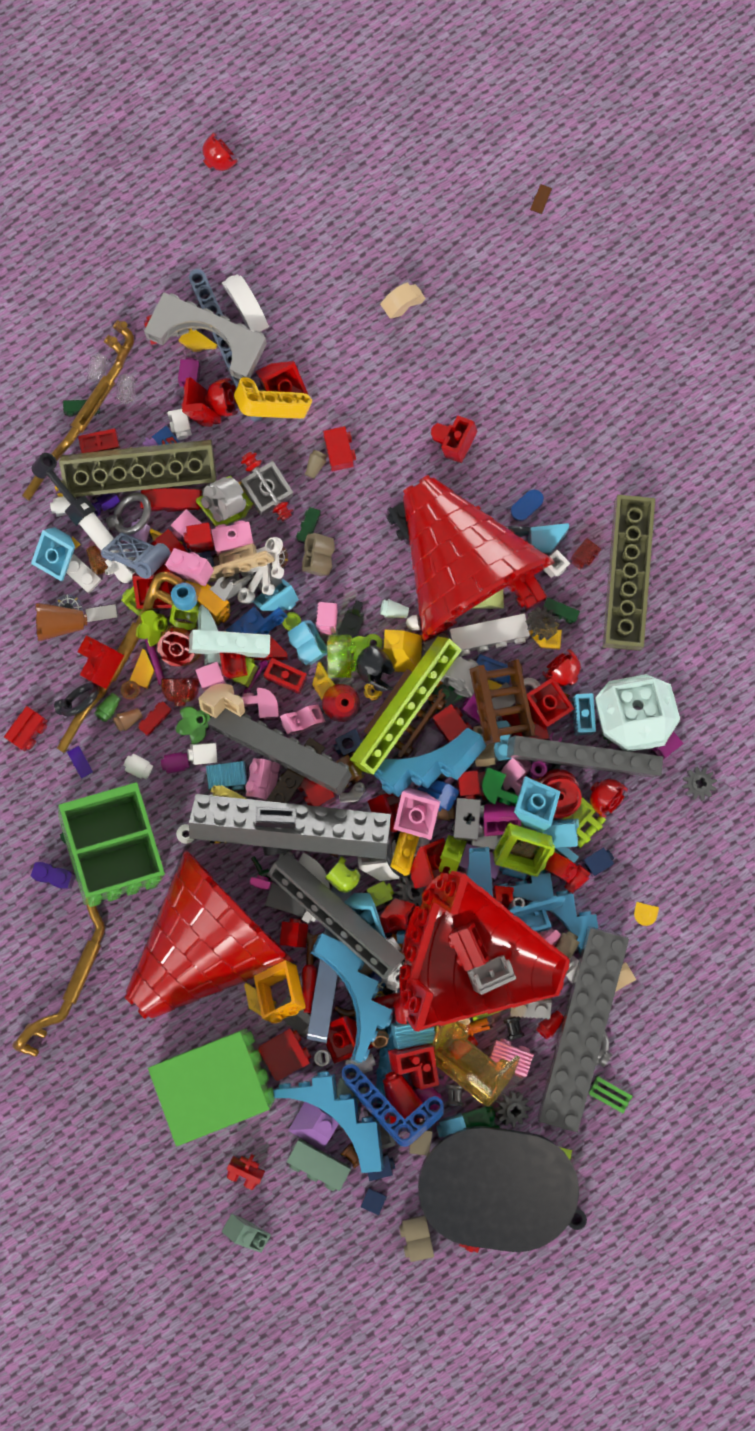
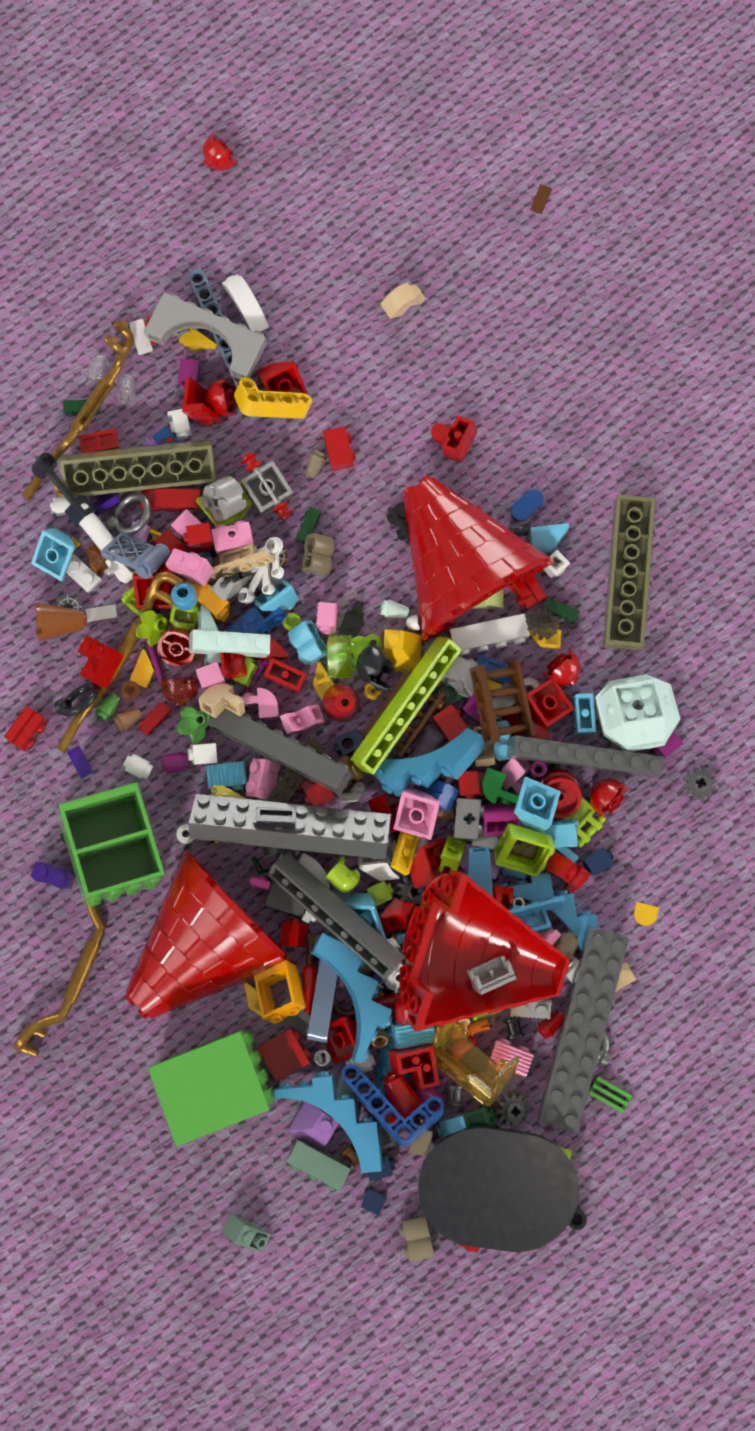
(142, 343): none -> white sticker
(245, 1168): red hips -> none
(468, 946): red brick -> none
(585, 554): clear red brick -> none

